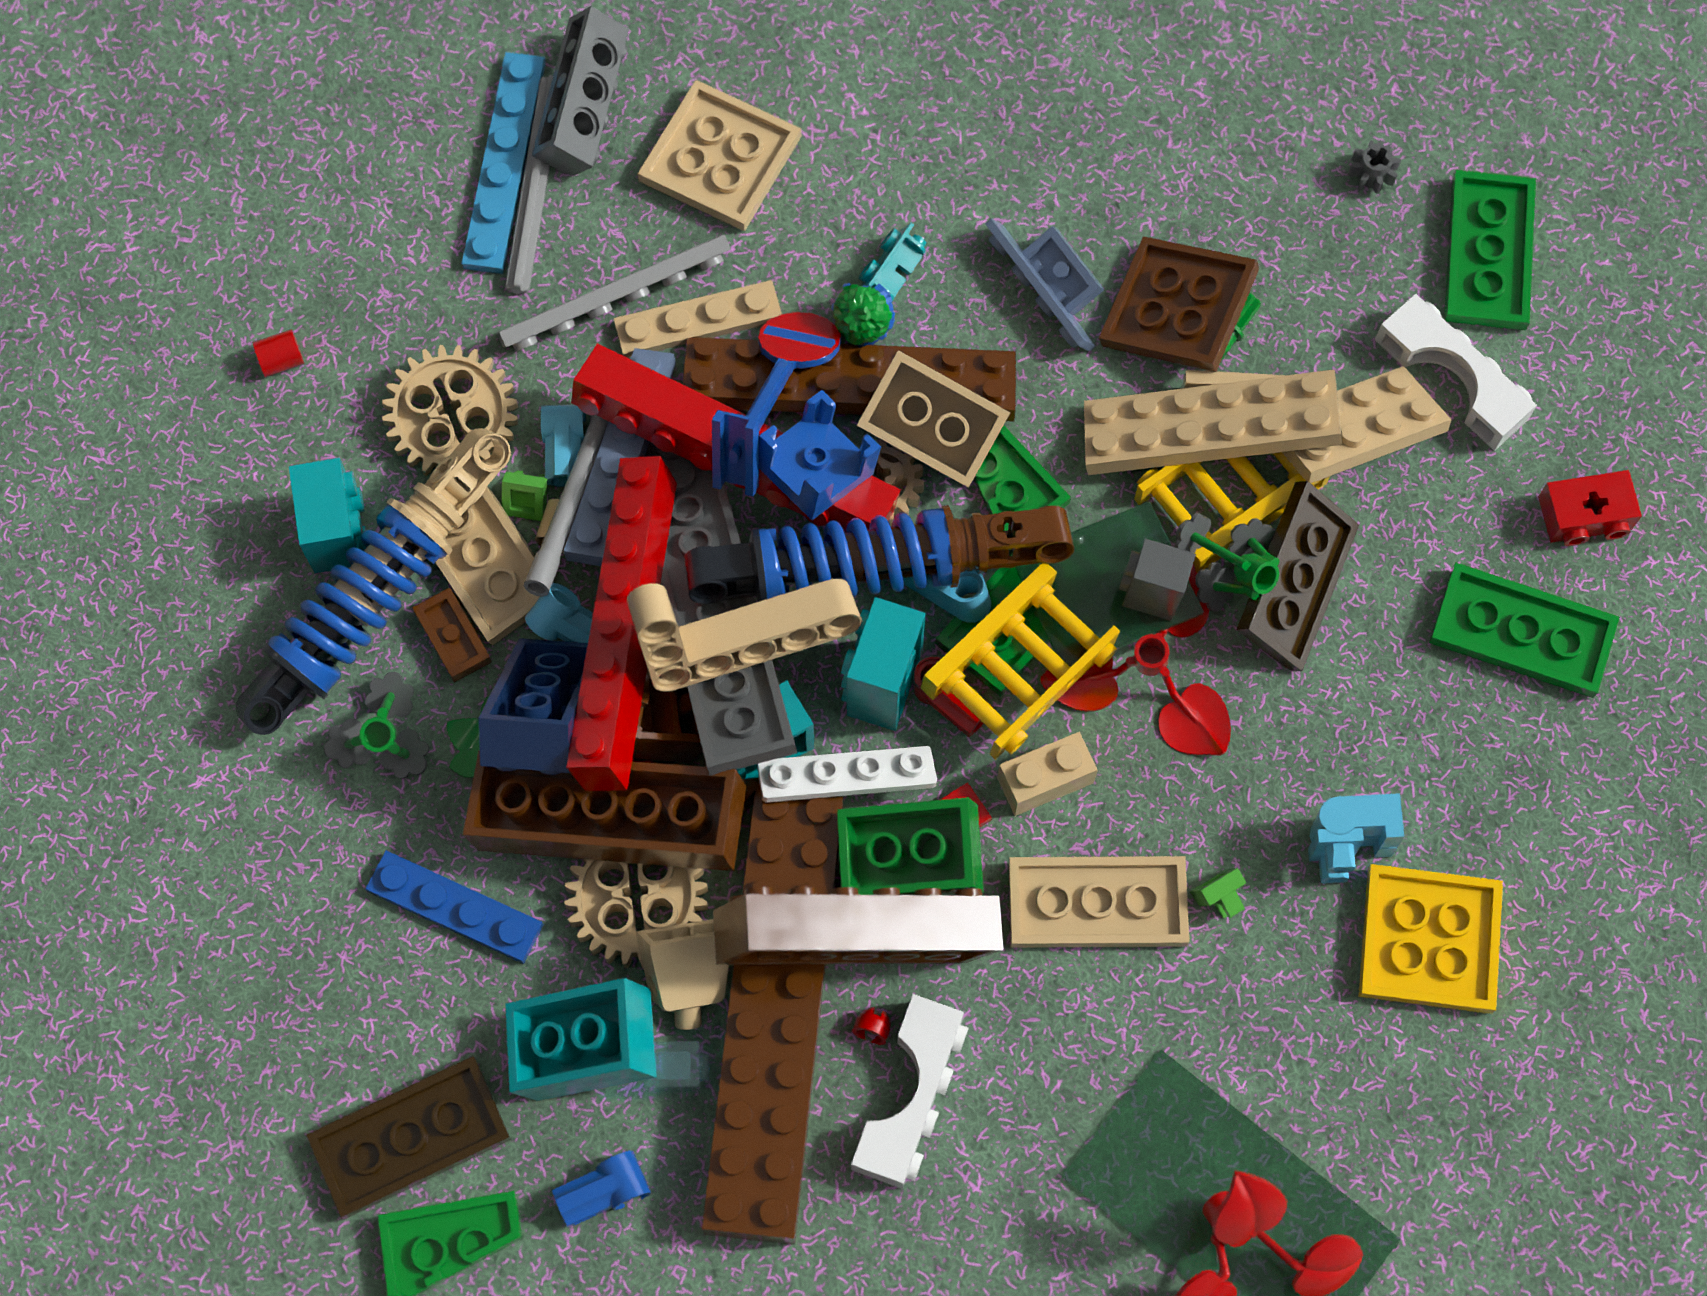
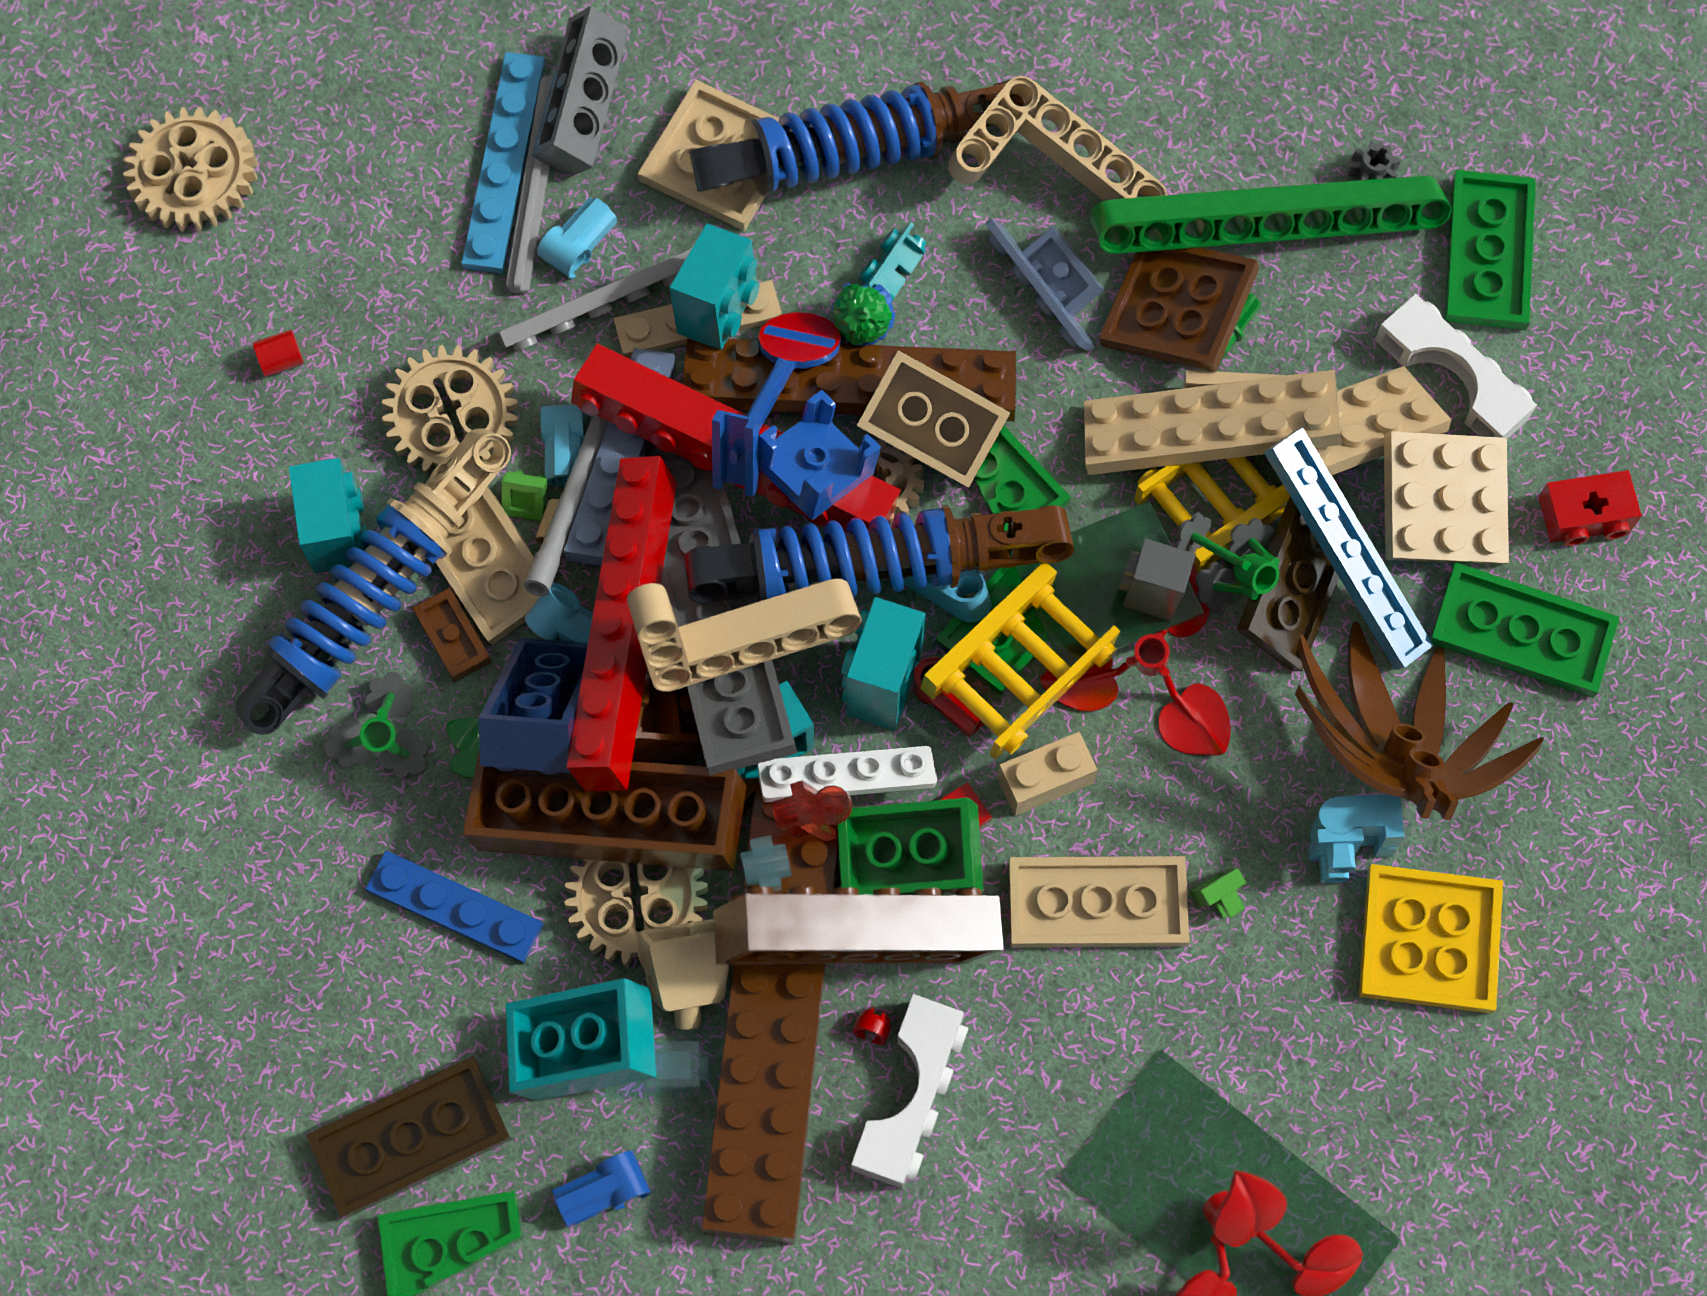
(190, 169): none -> tan gear
(573, 243): none -> medium azure piece
(714, 287): none -> teal brick
(765, 863): none -> clear light blue gear
(812, 810): none -> clear red hips
(843, 135): none -> piece
(1055, 145): none -> tan beam
(1269, 214): none -> green beam
(1348, 548): none -> plate
(1403, 756): none -> reddish brown plant
(1446, 498): none -> tan plate

